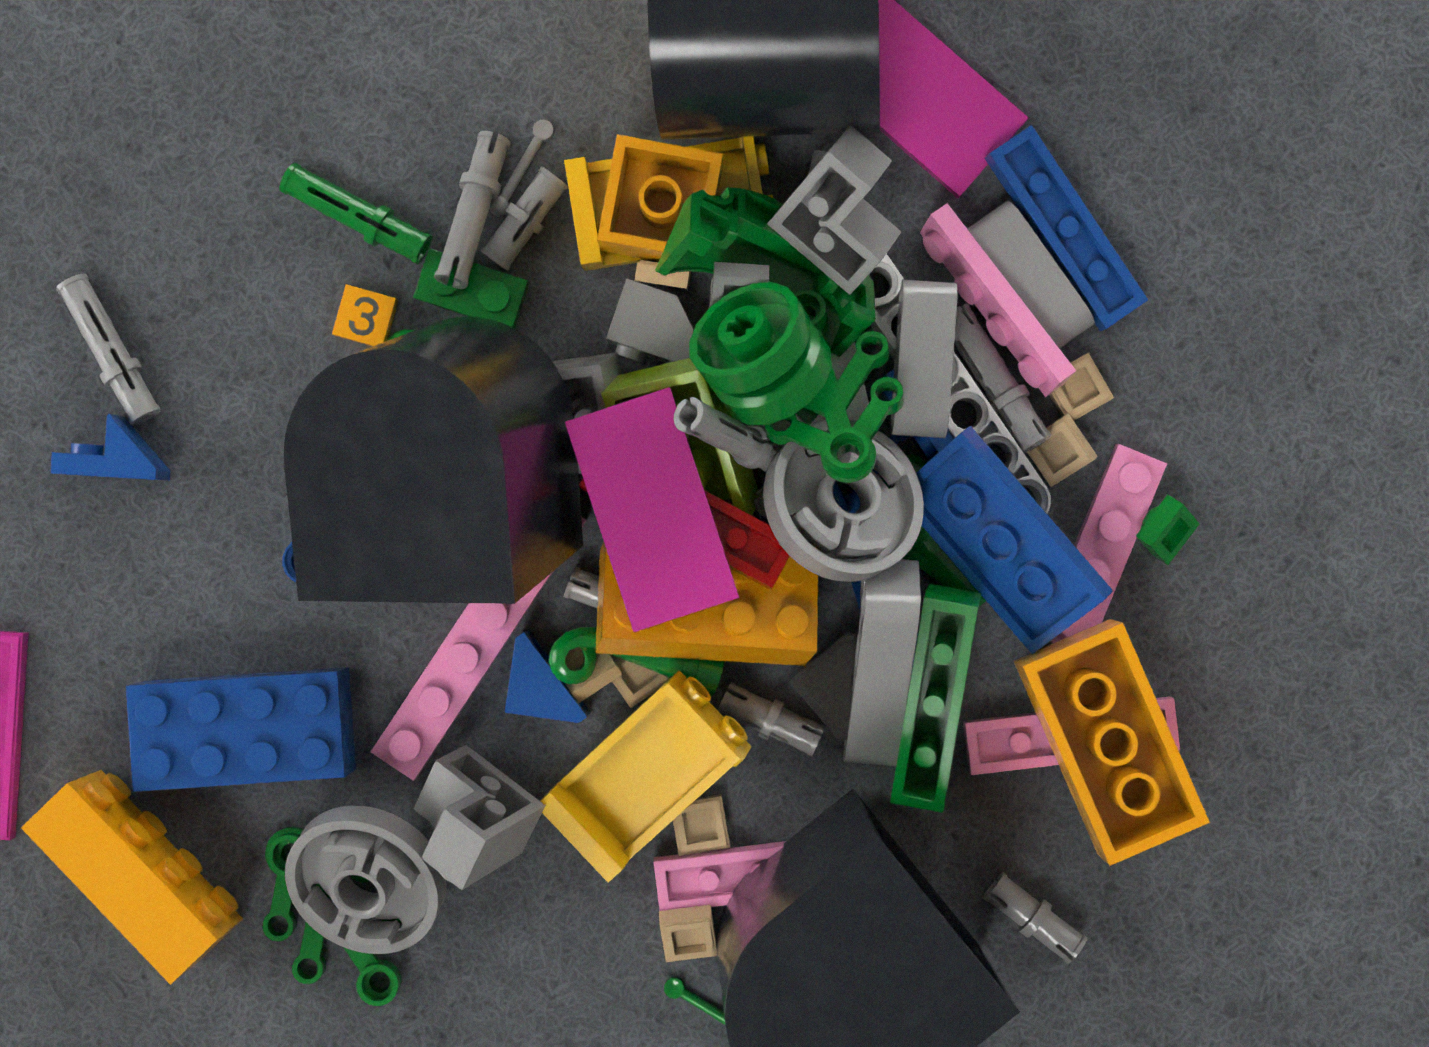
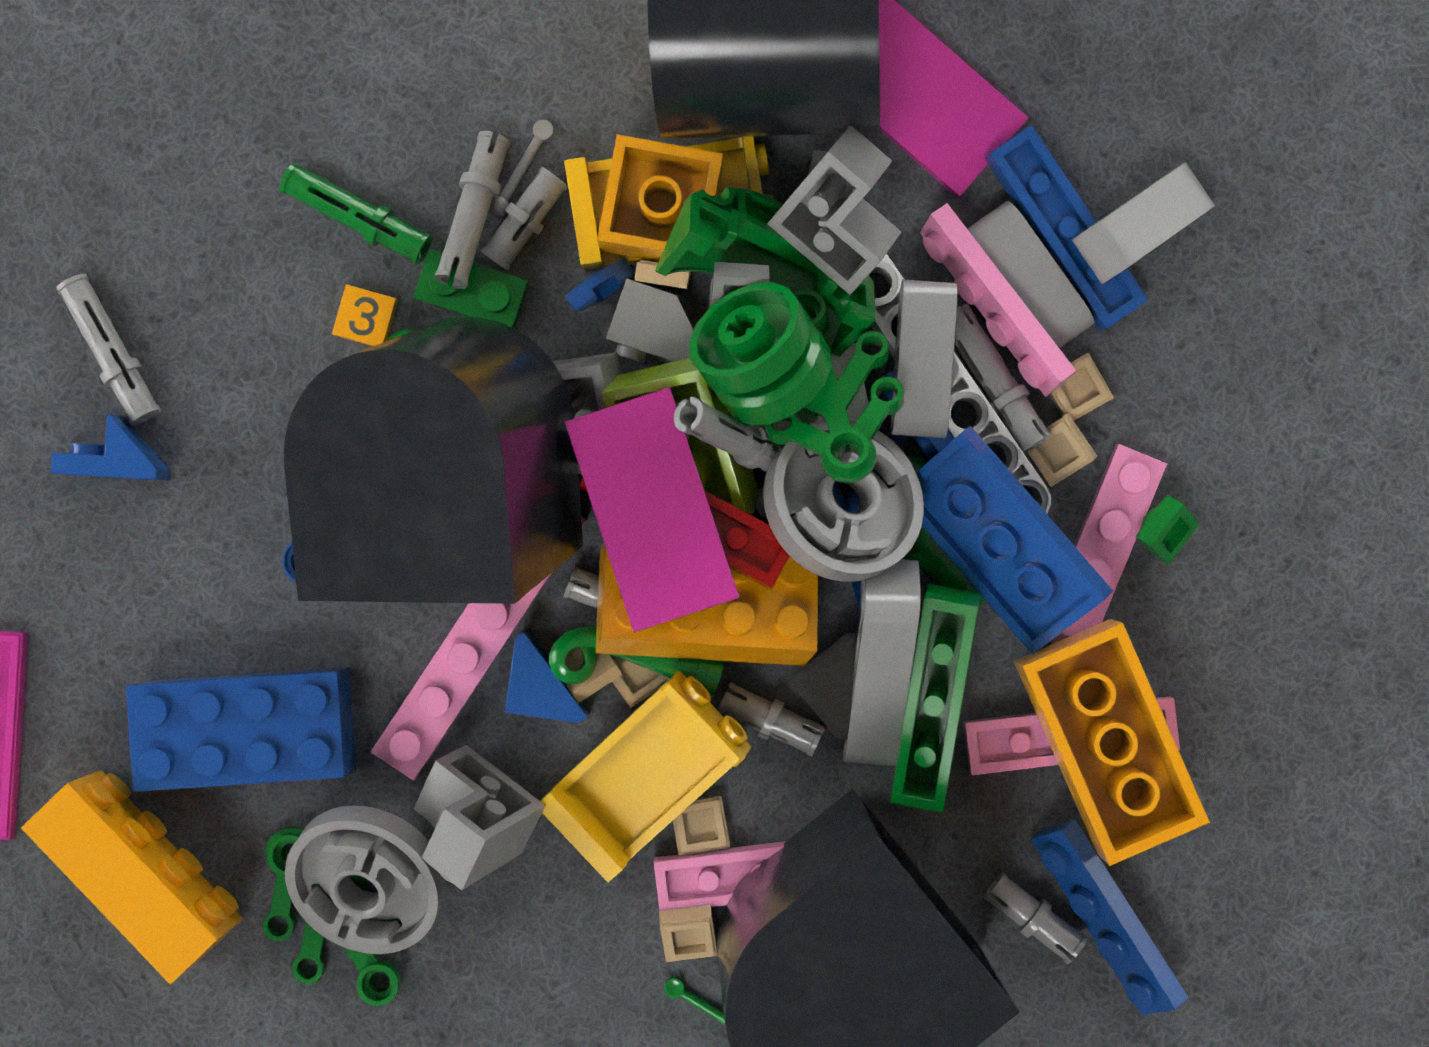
(600, 285): none -> blue tile
(1108, 918): none -> blue plate
(1143, 223): none -> light grey beam

